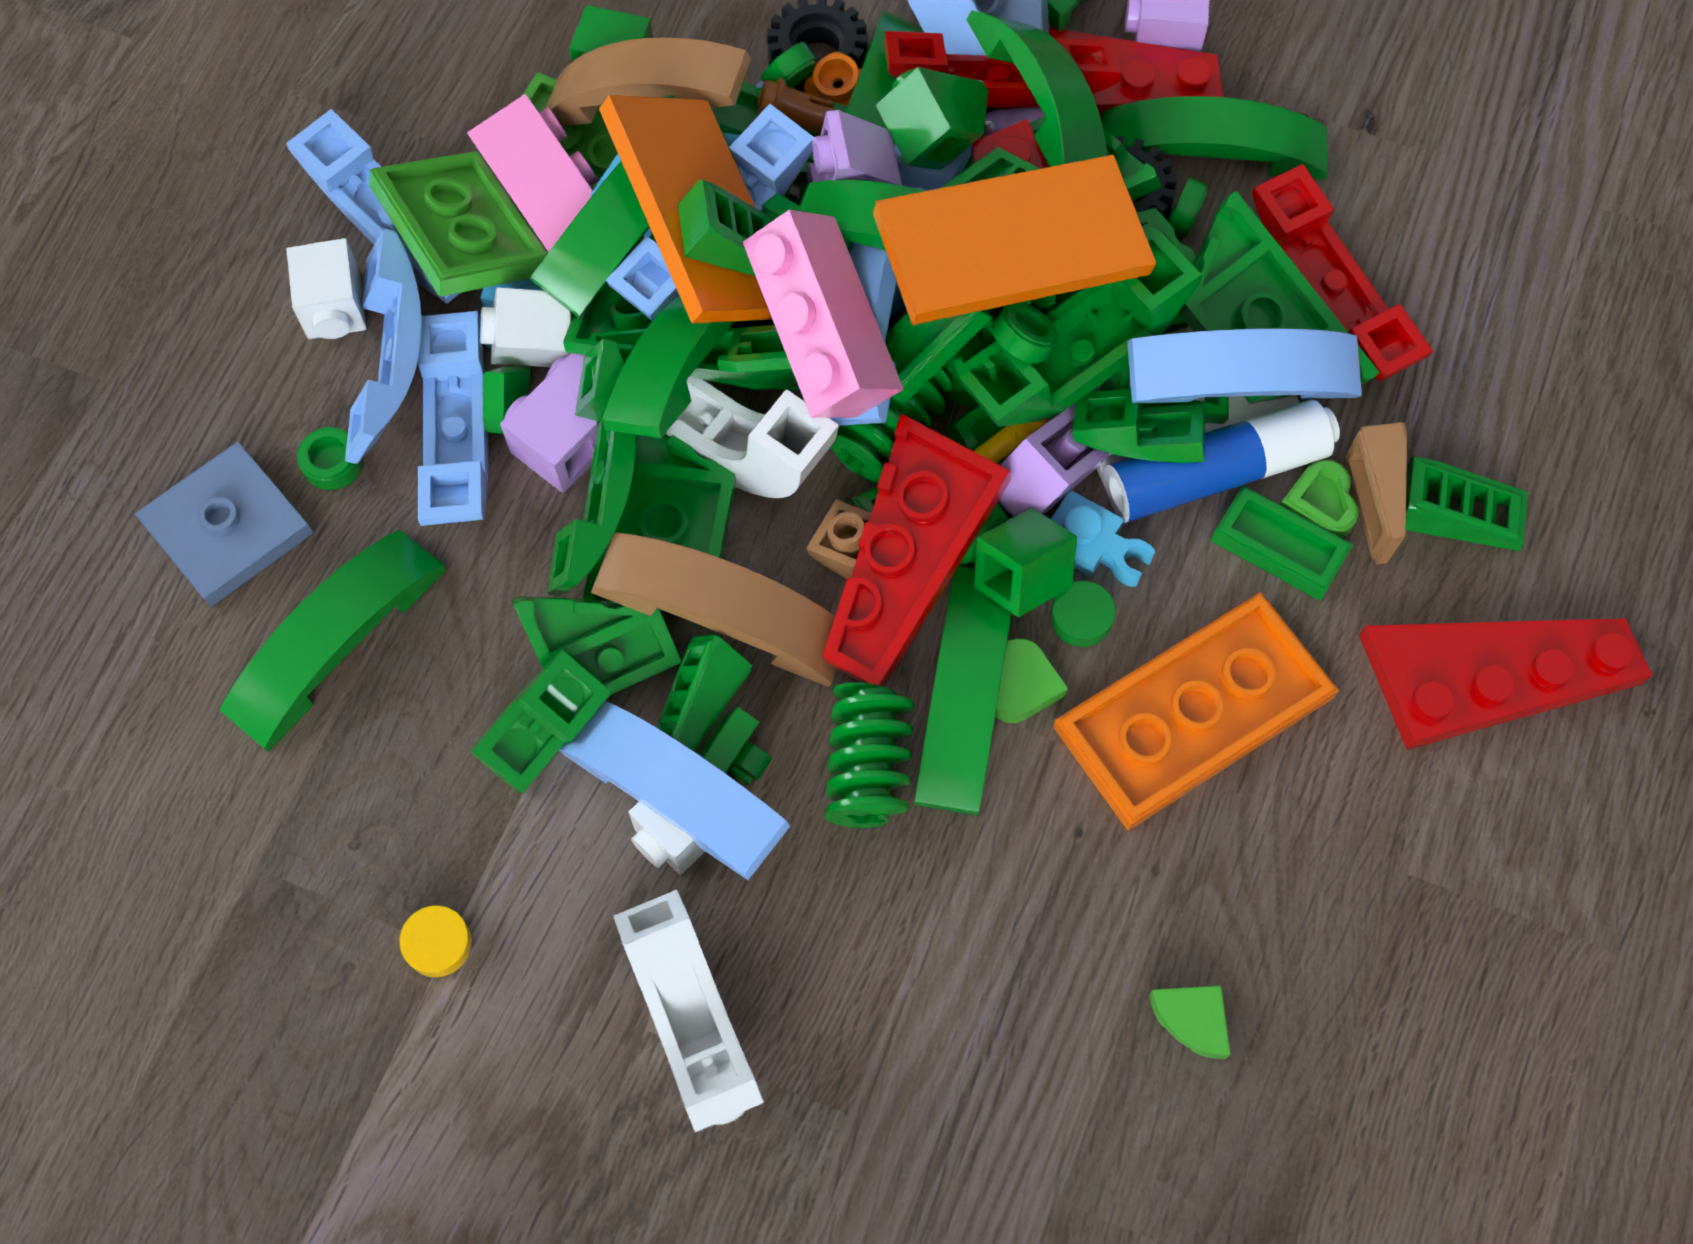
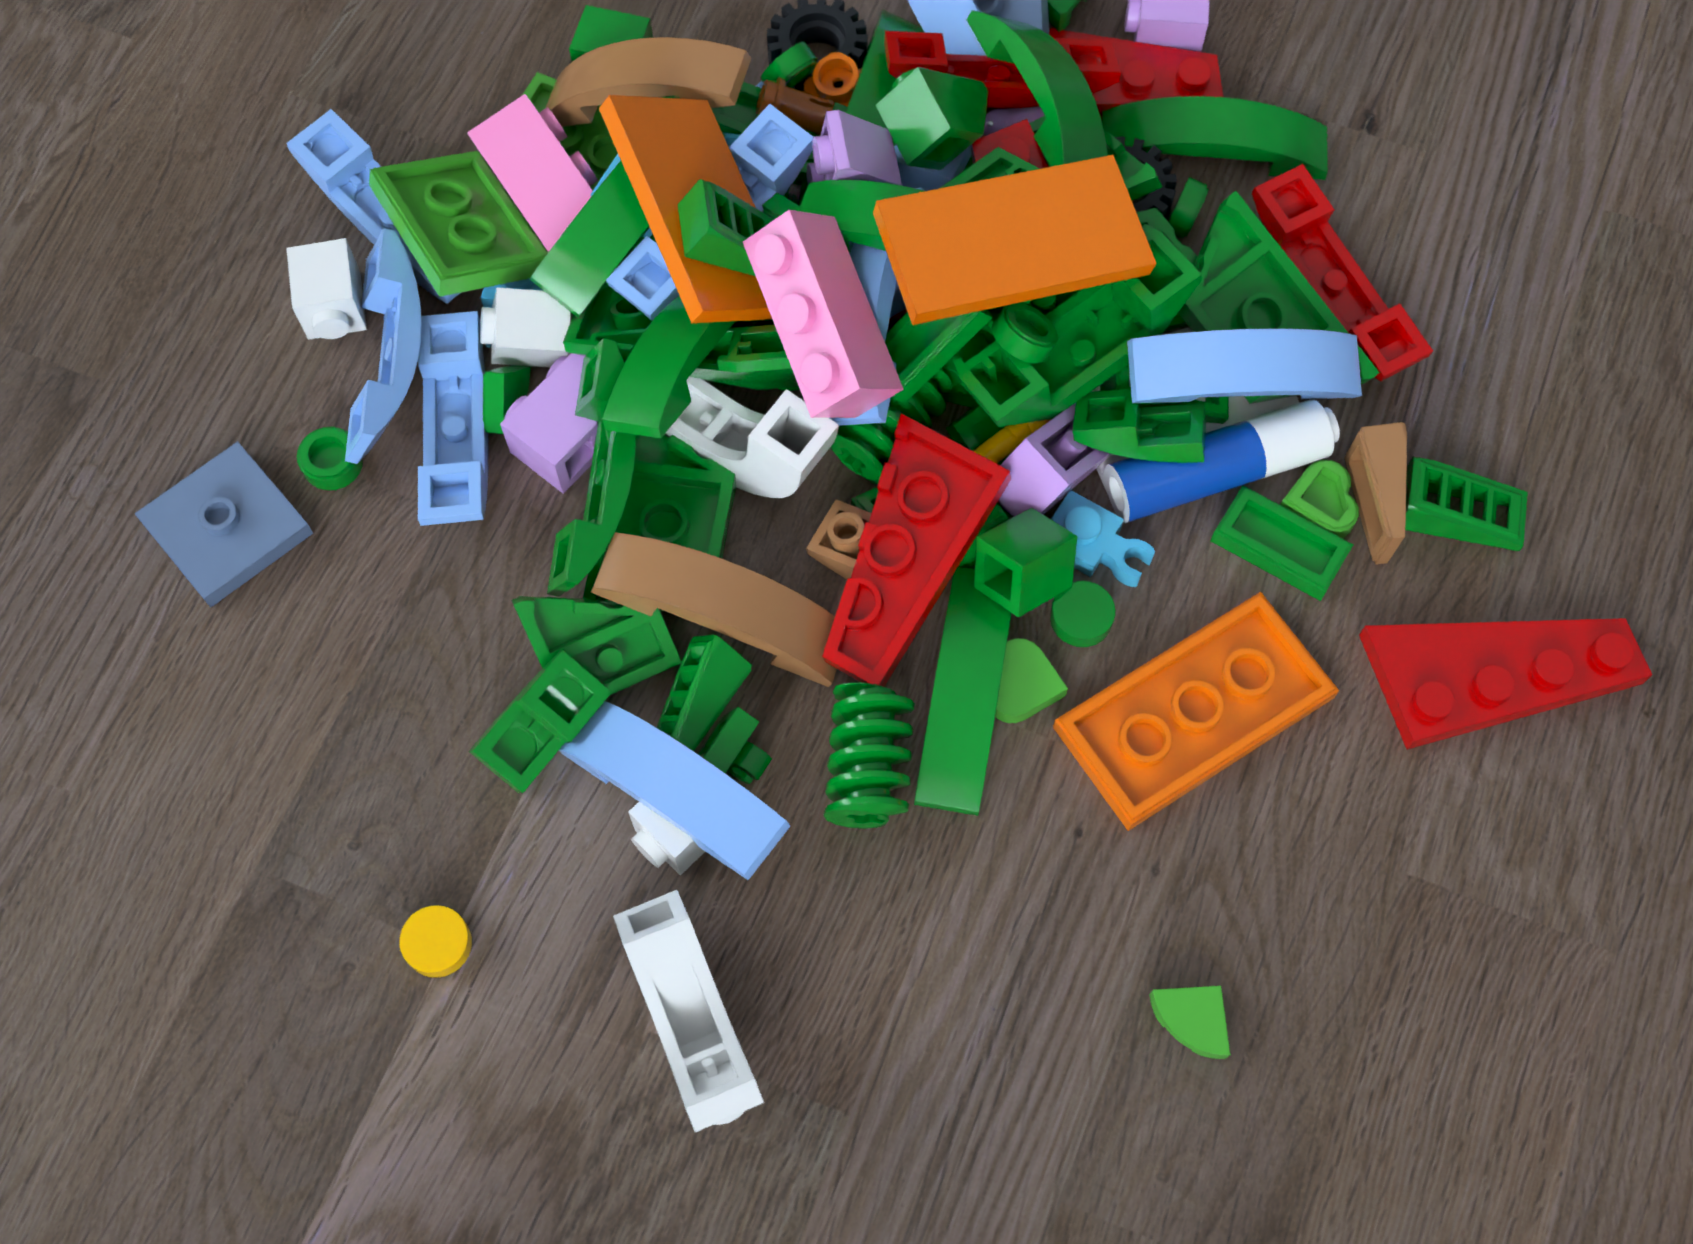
(323, 631): green slope -> none

